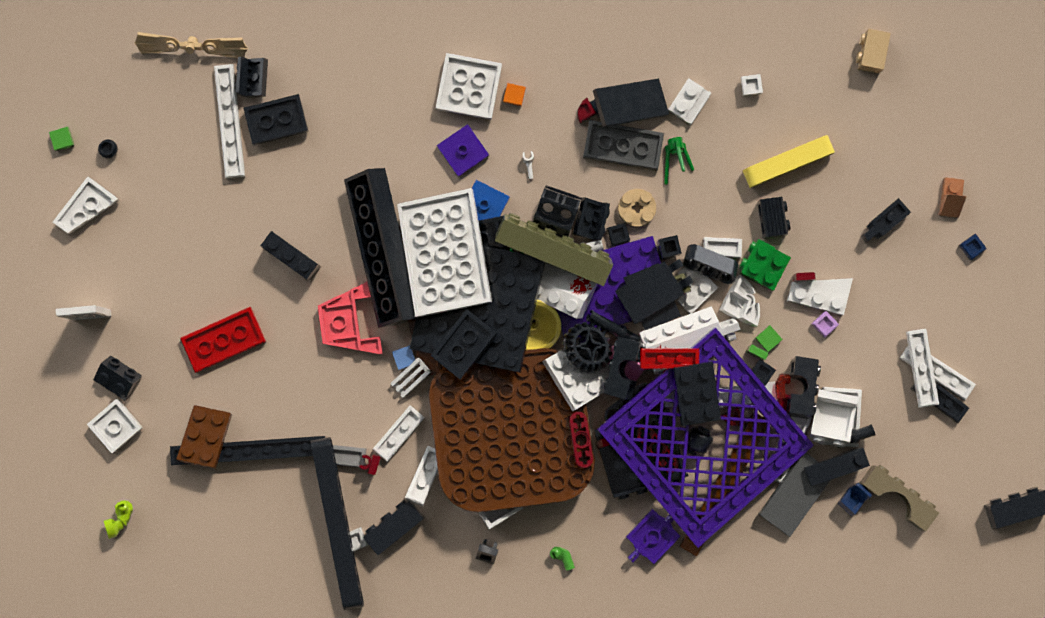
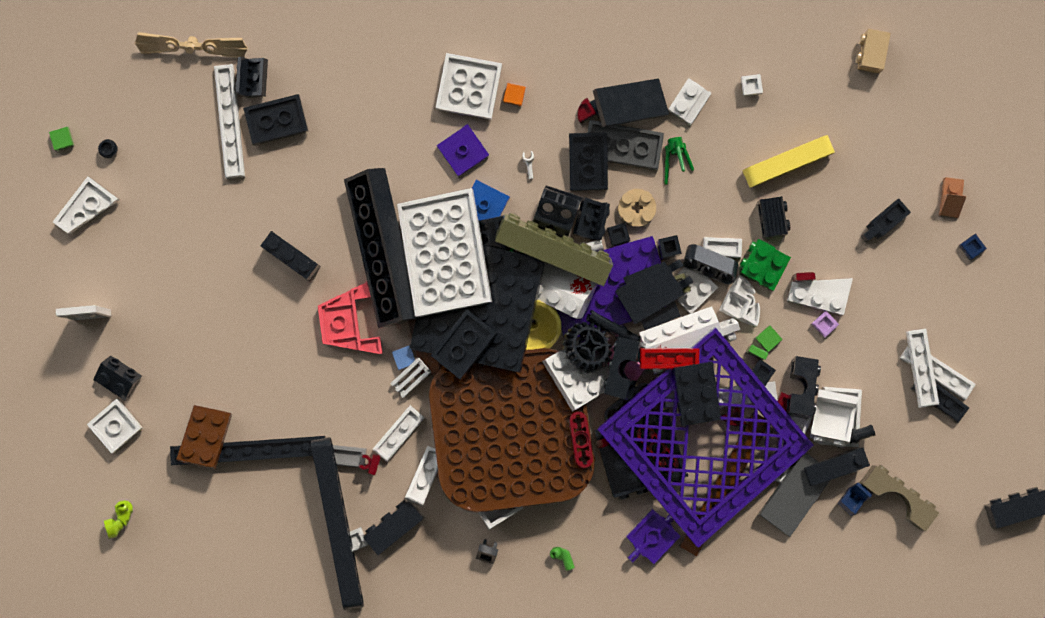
(223, 339): red tile -> none
(588, 161): none -> black tile
(699, 440): black head -> none
(780, 385): clear red arm -> none

